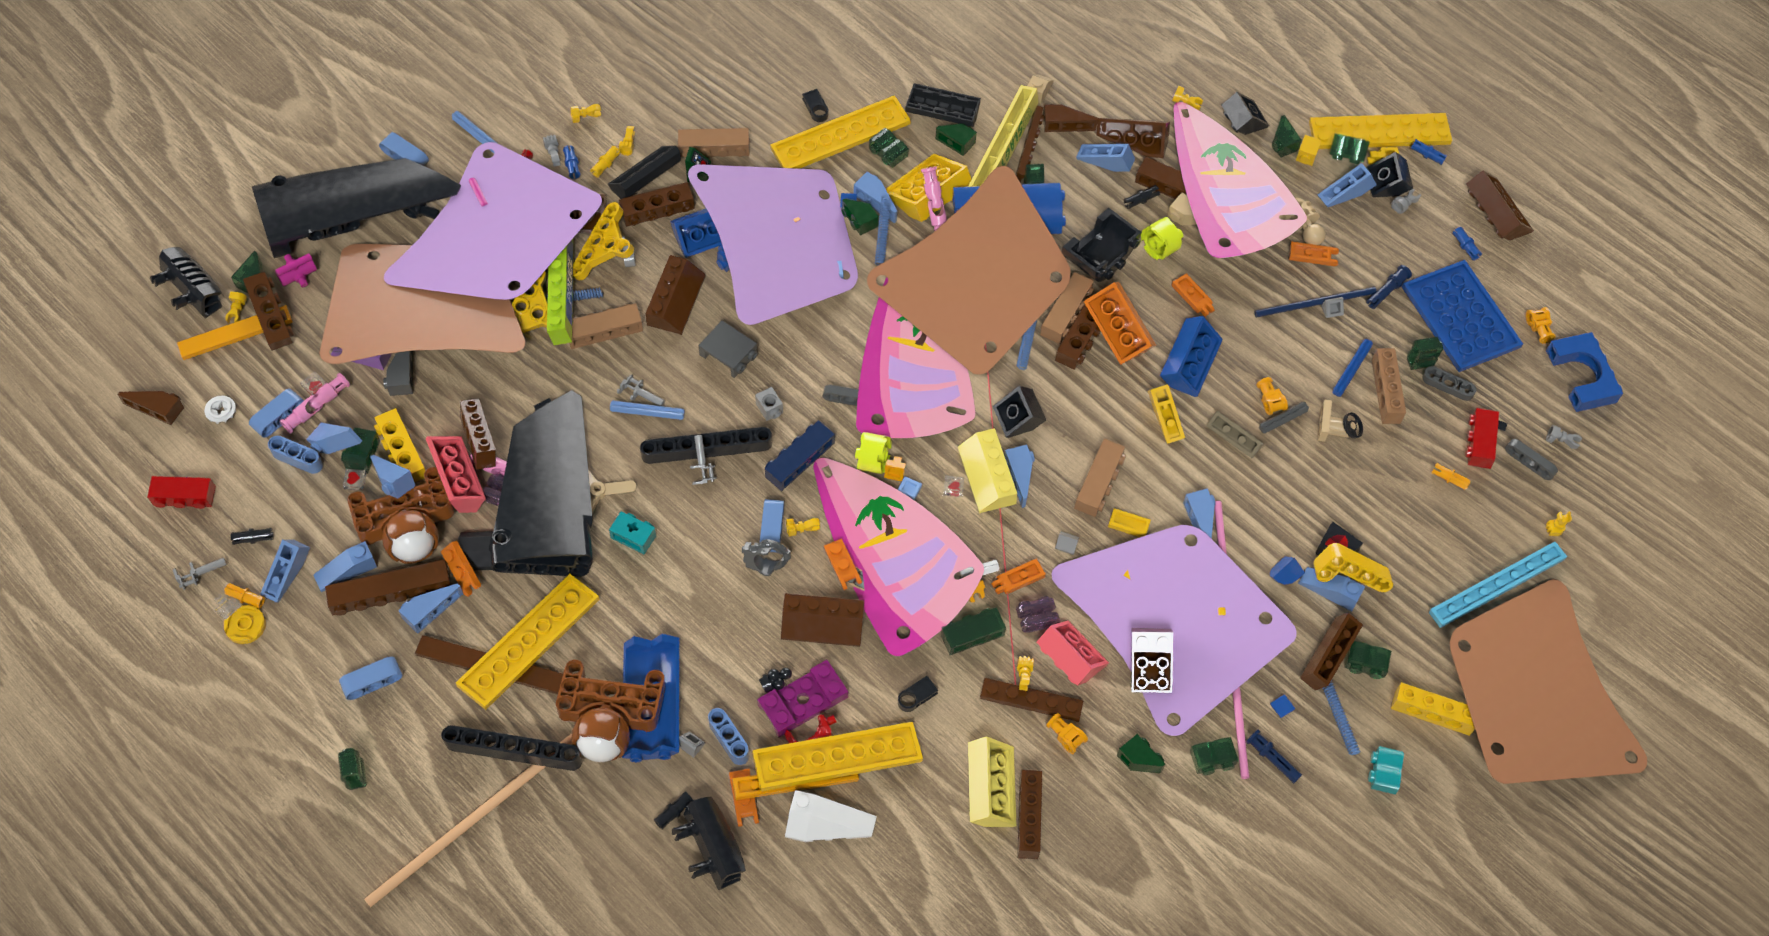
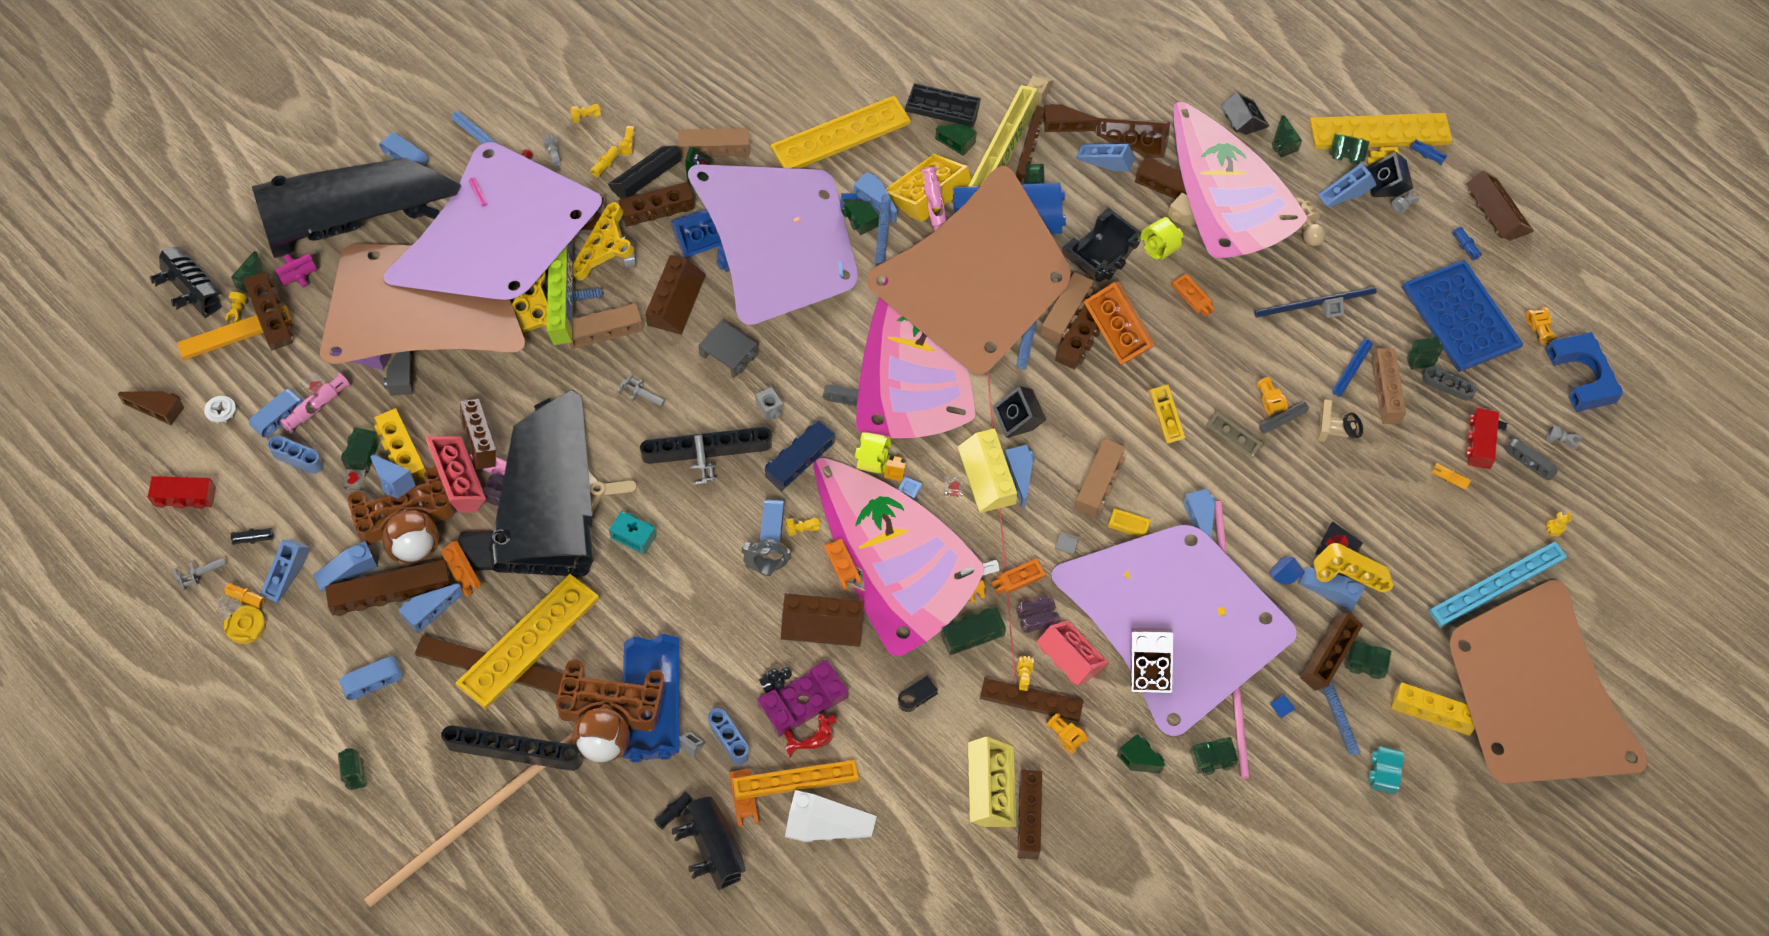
(332, 438): medium blue slope -> none
(571, 162): blue pin -> none
(647, 410): medium blue axle -> none
(815, 102): black piece -> none
(836, 756): yellow plate -> none
(888, 147): clear green brick -> none
(1141, 197): black pin -> none
(1179, 96): yellow piece -> none
(1191, 356): blue slope -> none
(1266, 750): dark blue pin -> none
(1308, 150): yellow brick -> none
(1313, 253): orange hinge -> none
(1393, 282): dark blue pin -> none

